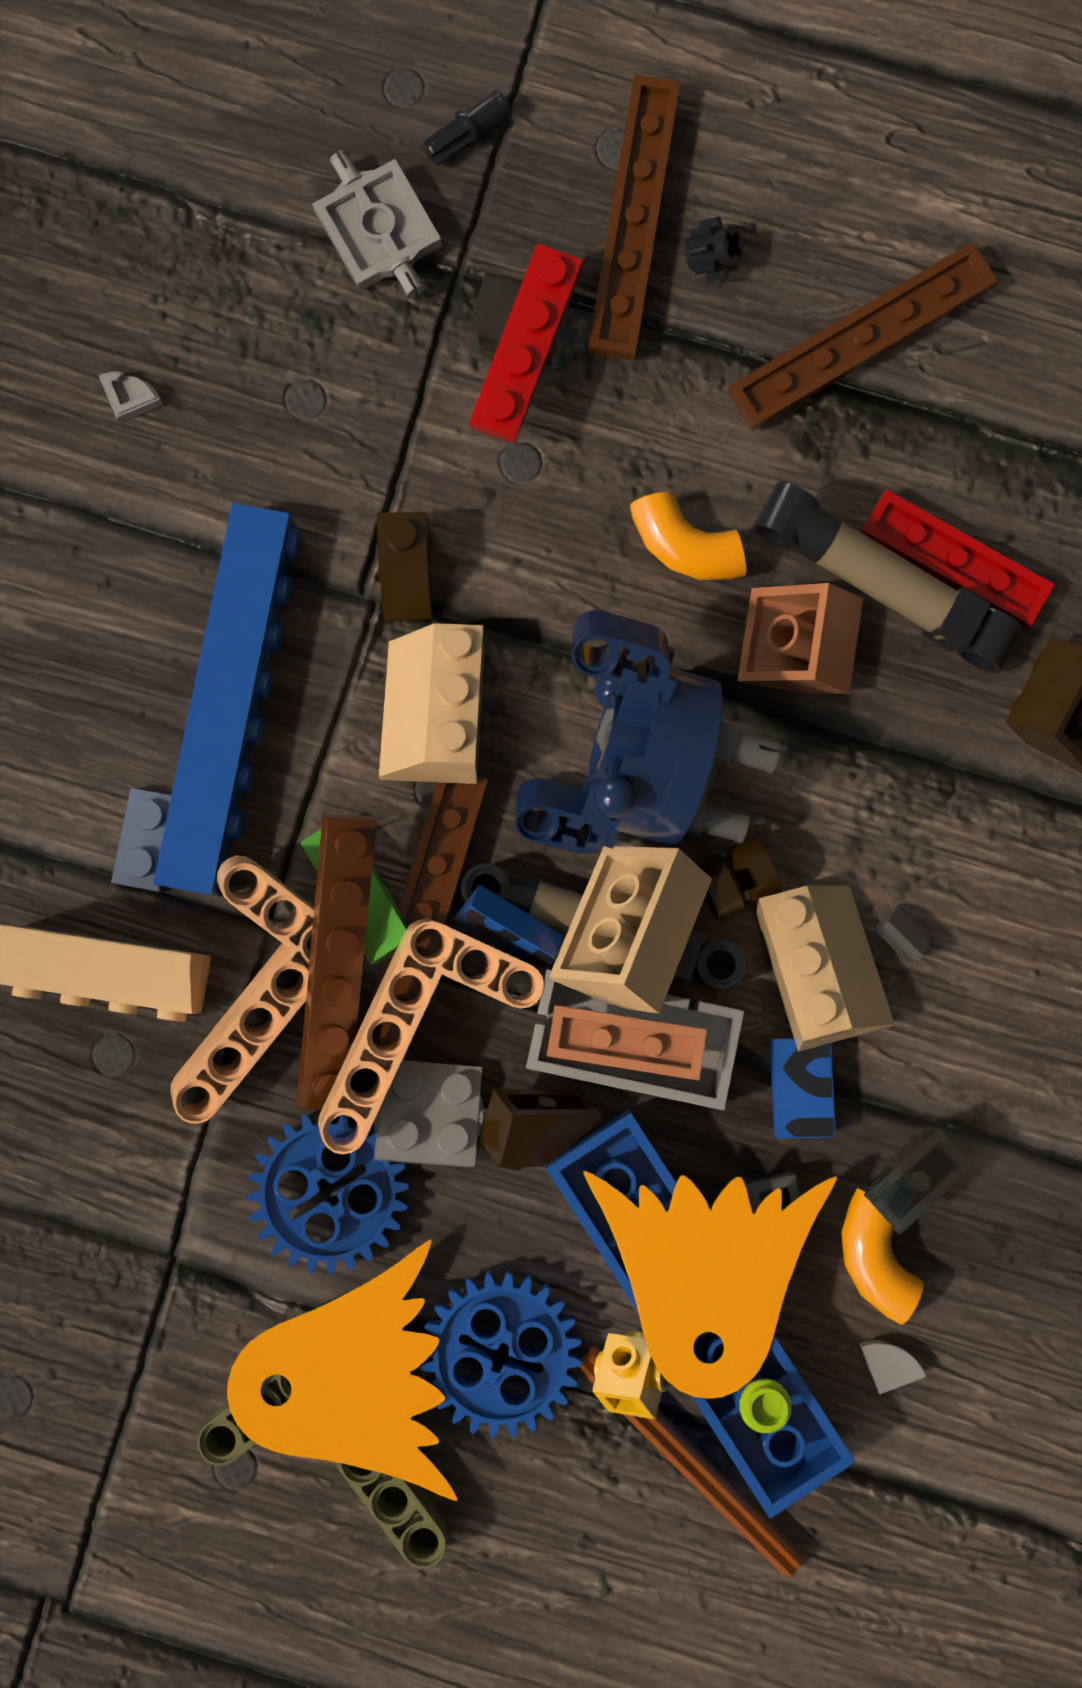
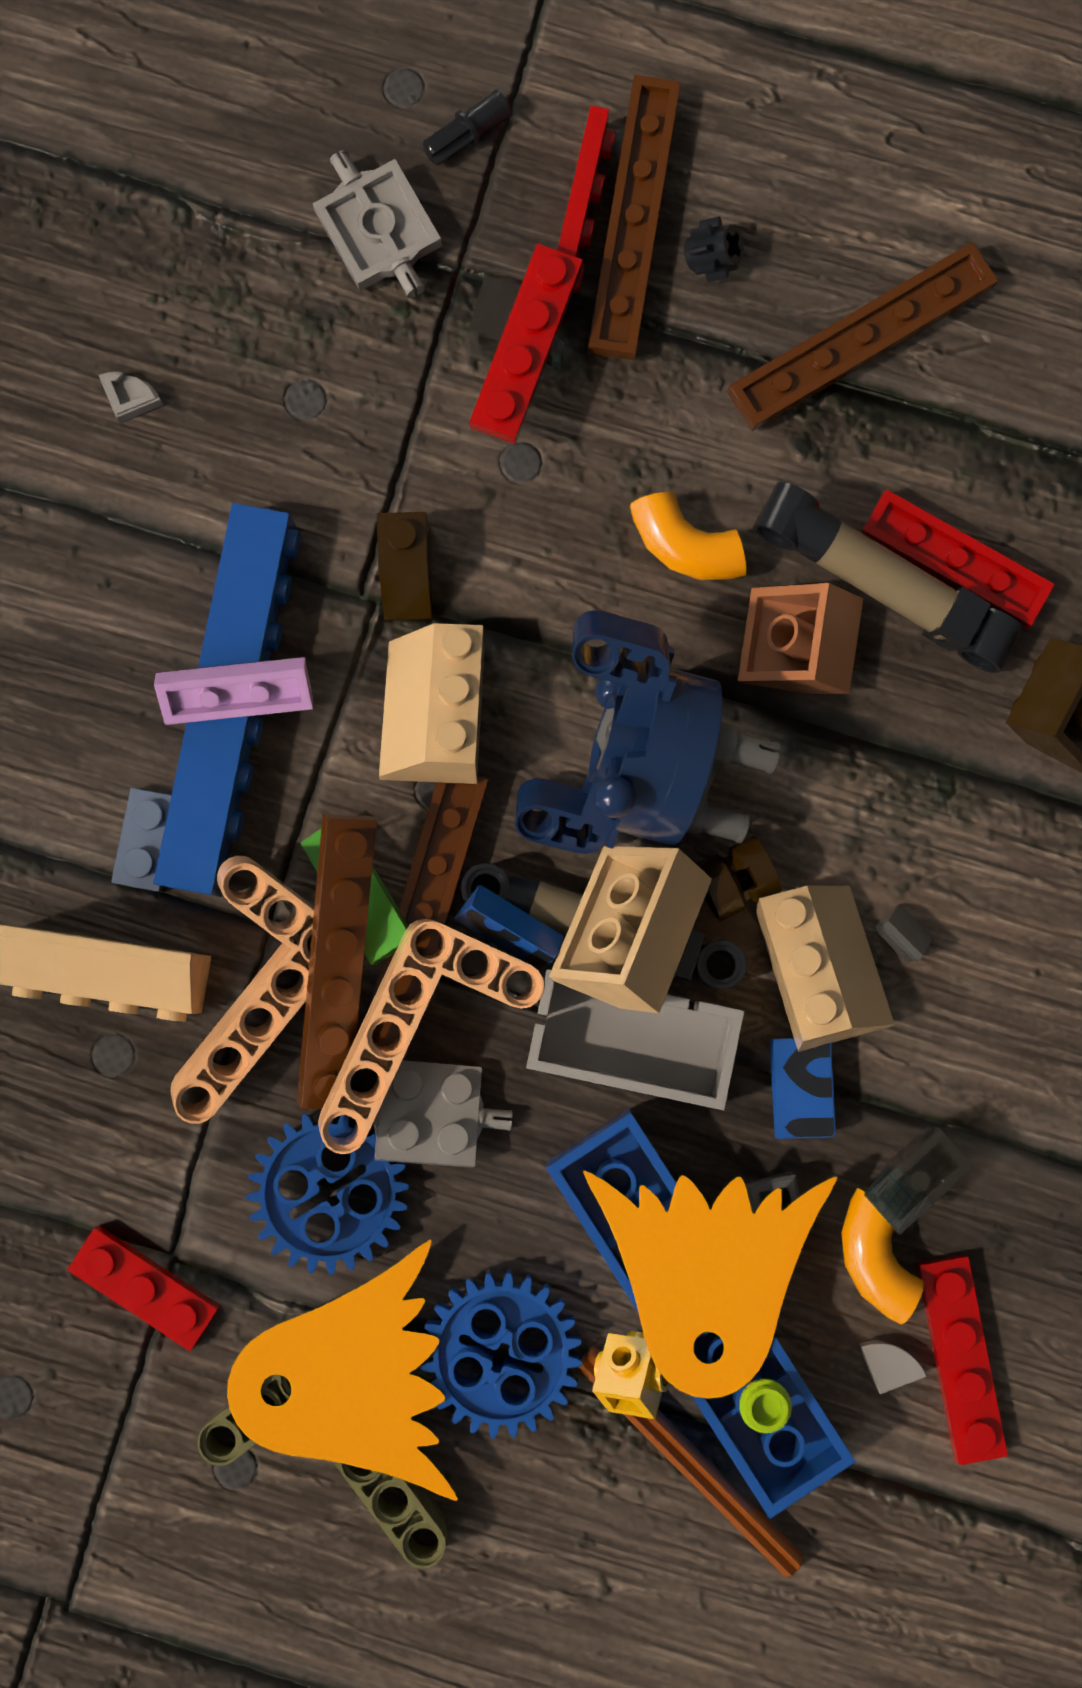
(144, 1287): none -> red plate
(234, 691): none -> lavender plate
(535, 1125): dark brown slope -> none
(587, 186): none -> red plate
(626, 1042): nougat plate -> none
(961, 1359): none -> red plate

